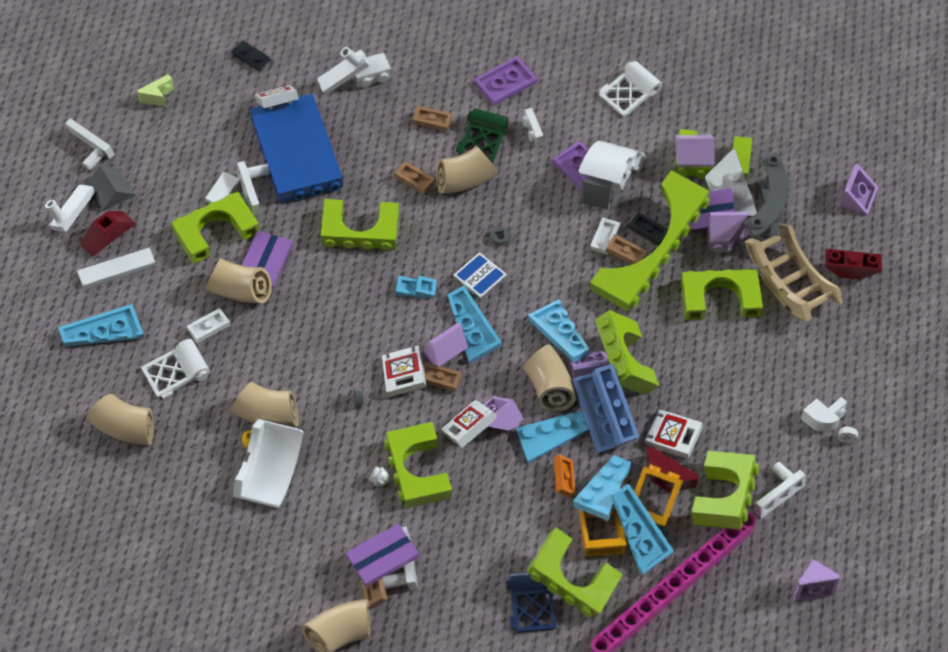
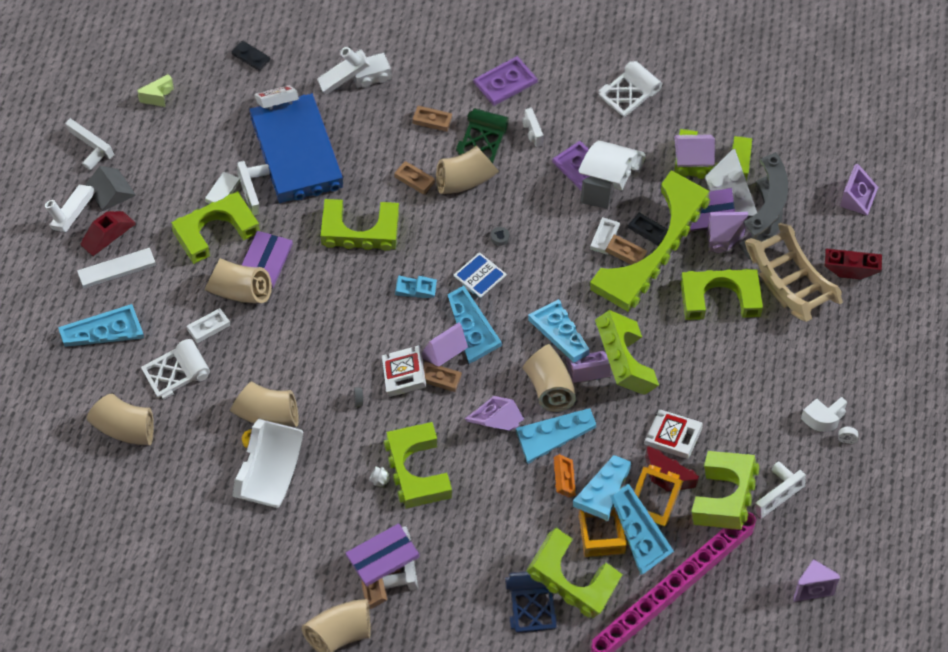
(470, 423): white container -> none
(605, 408): medium blue slope -> none

